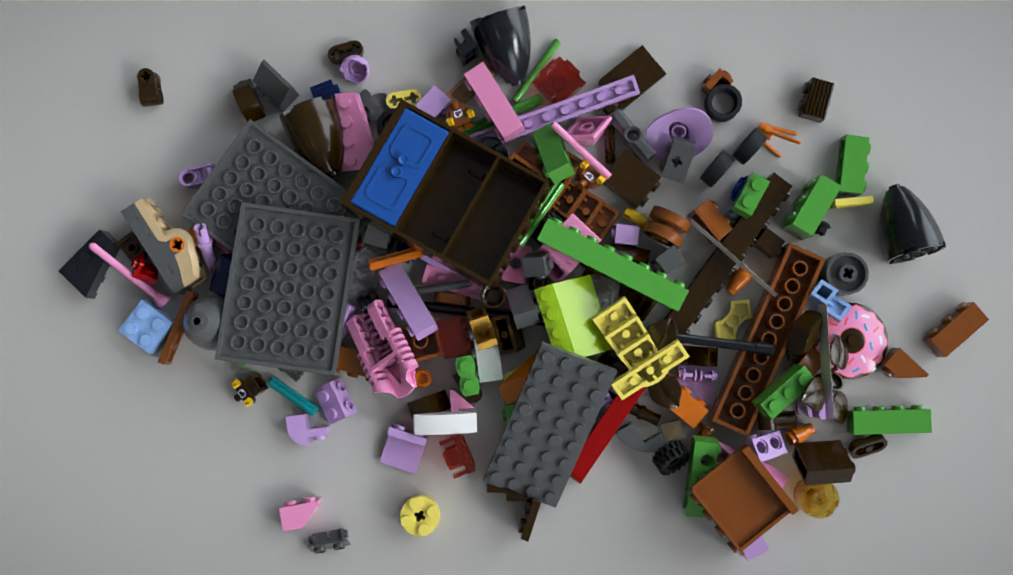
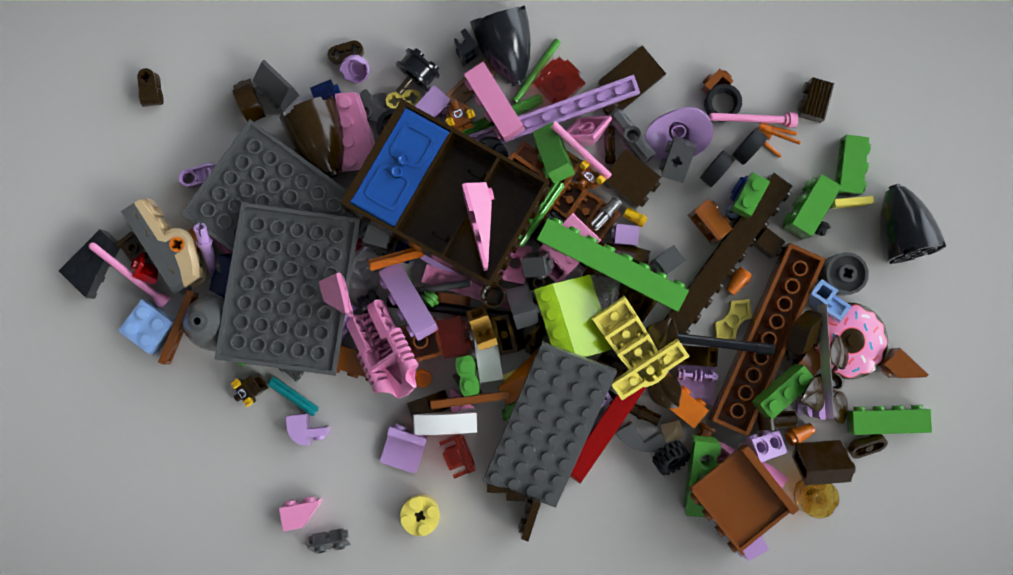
(335, 401): lavender bracket -> none
(336, 294): none -> bright pink slope
(417, 70): none -> black wheel
(430, 299): none -> bright green plate
(473, 399): none -> dark orange tile
(478, 205): none -> bright pink wedge
(534, 338): none -> dark brown slope
(605, 213): none -> flat silver axle
(666, 227): dark orange wheel -> none
(733, 257): white sticker -> none
(789, 119): none -> bright pink piece
(955, 329): dark orange brick -> none

